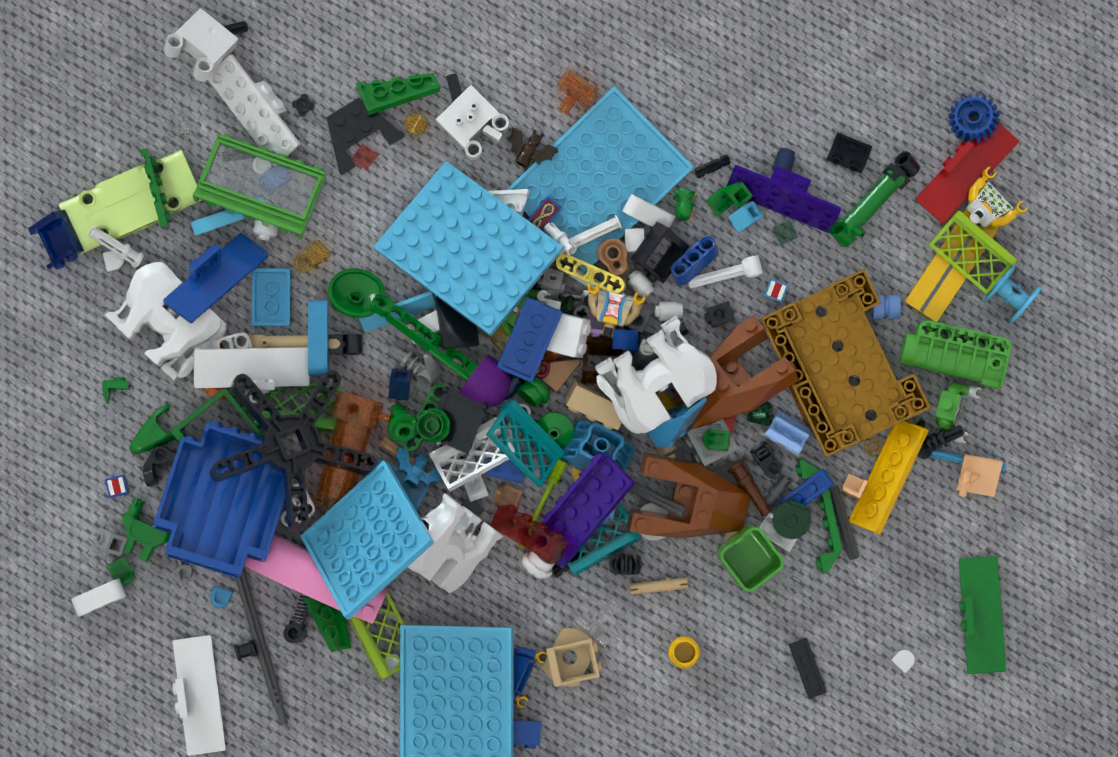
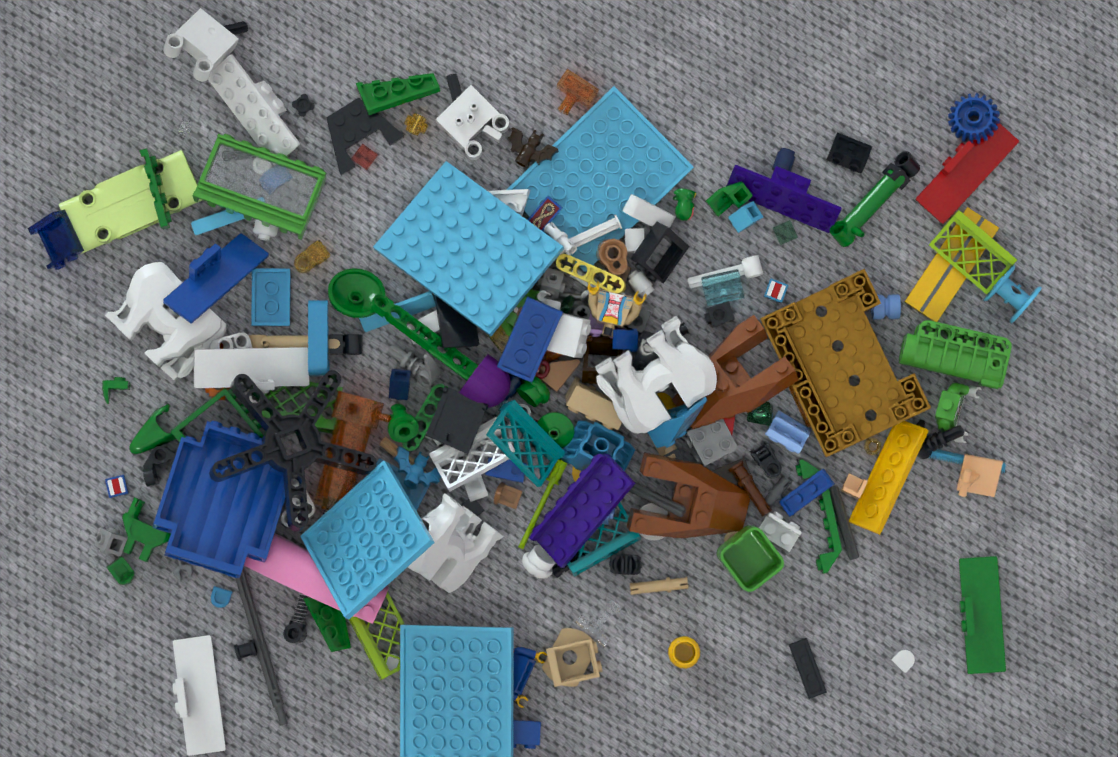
(98, 597): white beam -> none
(112, 261): white tile -> none
(122, 250): white pin -> none
(433, 425): green piece -> none
(504, 520): clear red brick -> none
(668, 310): white brick -> none
(692, 269): blue beam -> none
(712, 166): black axle -> none
(716, 439): green plate -> none
(722, 287): none -> clear light blue panel
(791, 520): dark green tile -> none
(988, 205): torso -> none

